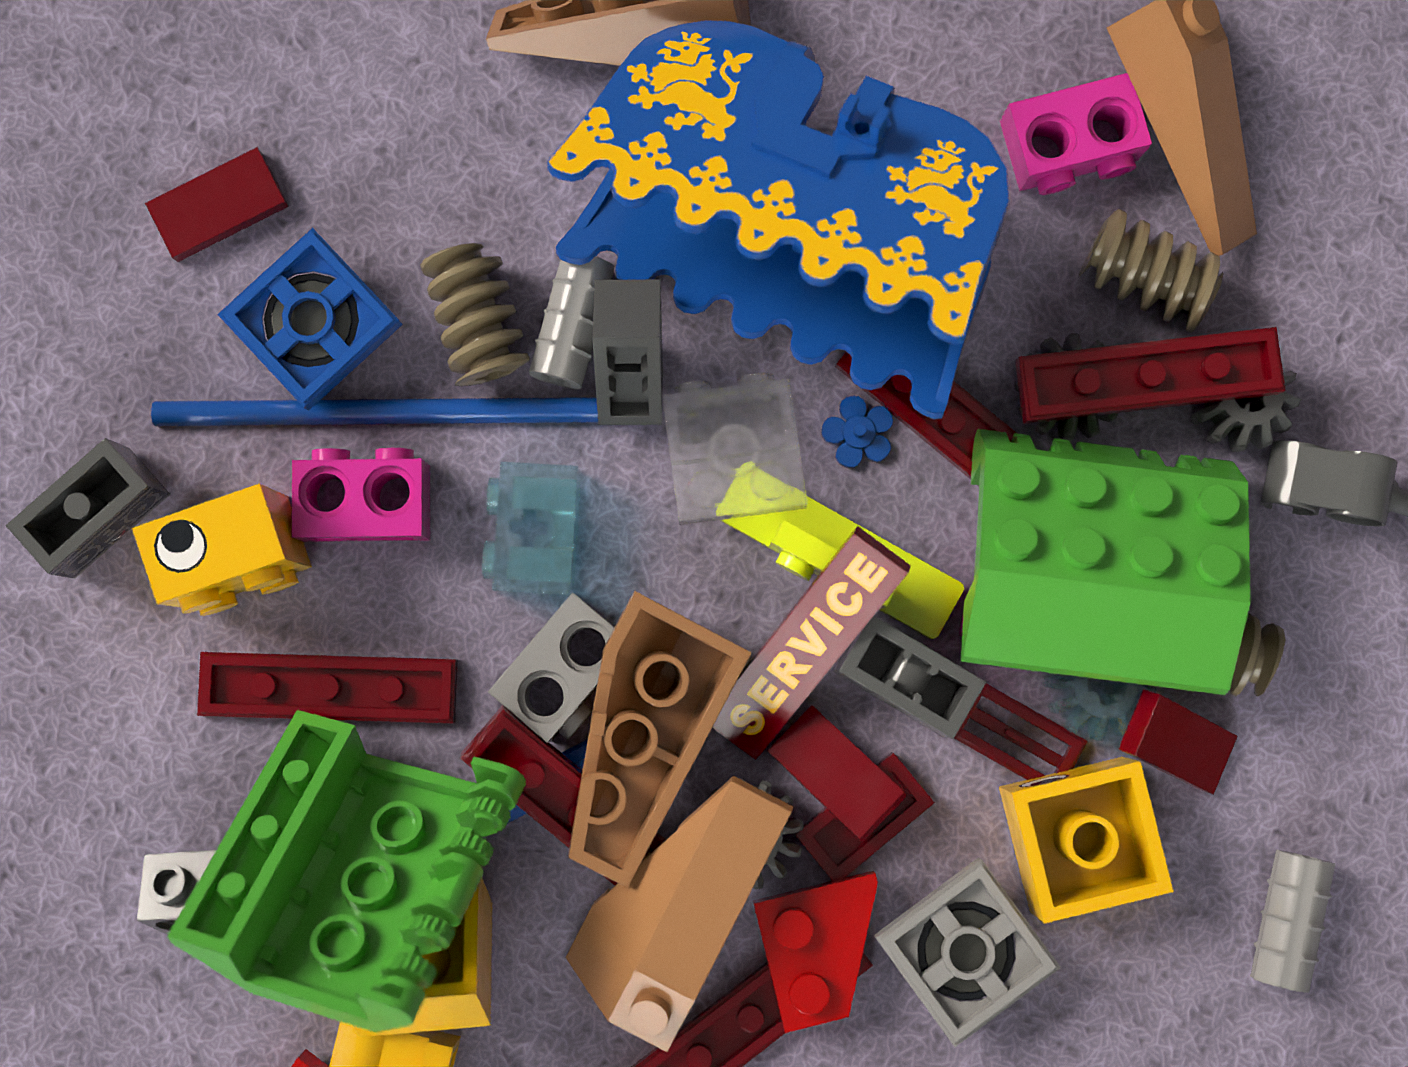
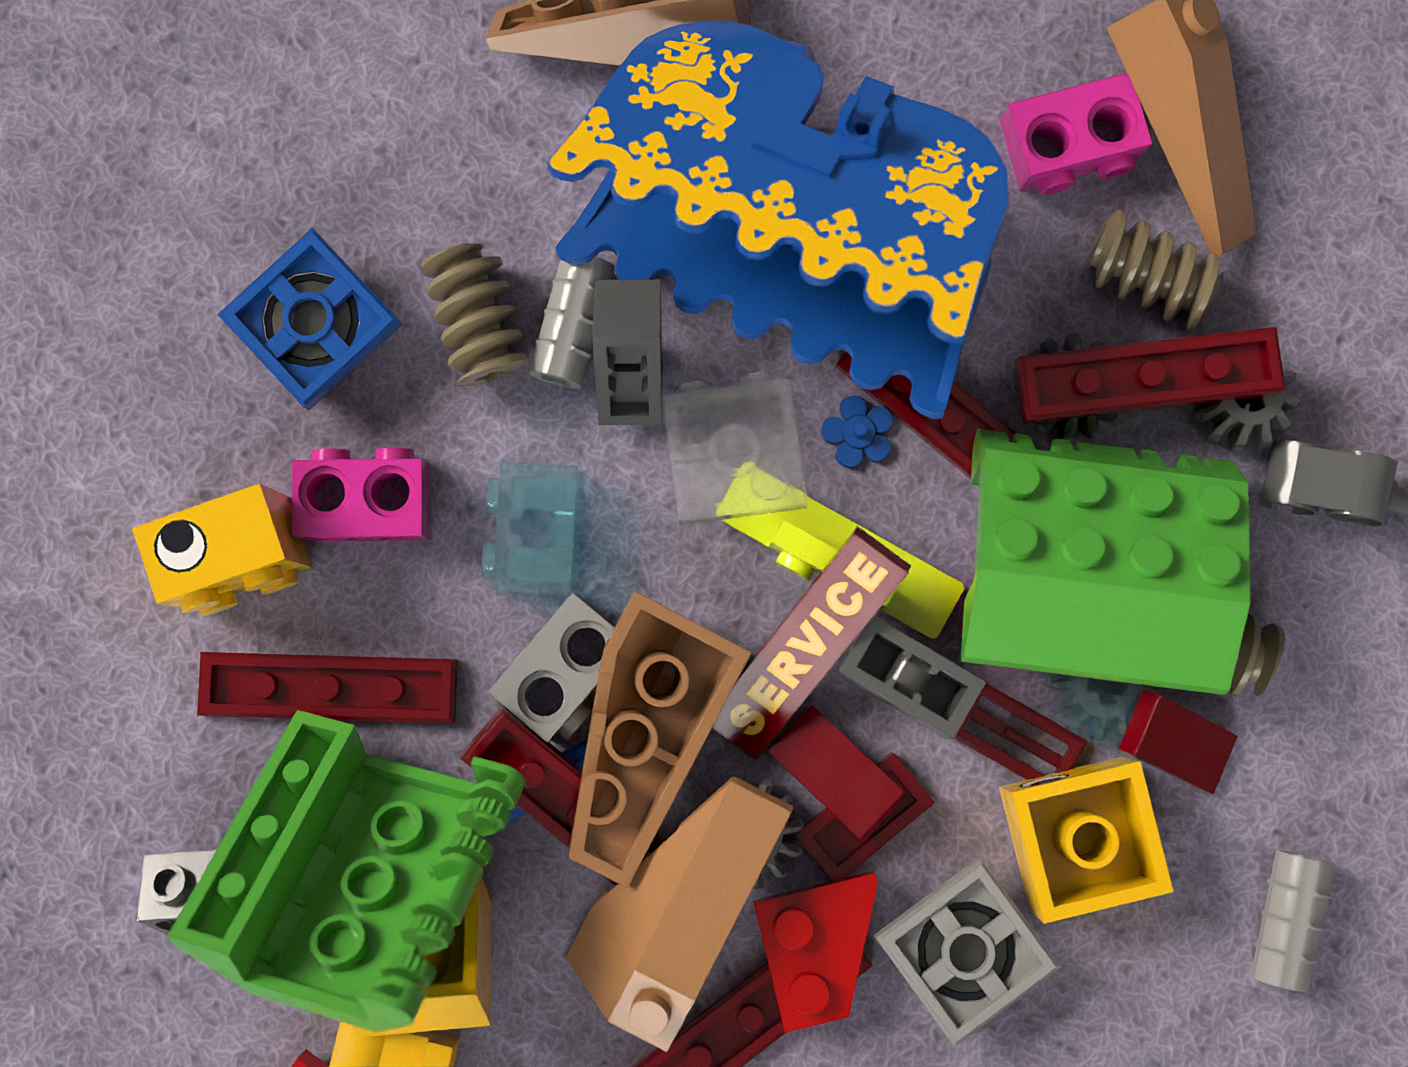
(87, 509): dark grey brick -> none
(216, 204): dark red tile -> none
(375, 411): blue piece -> none

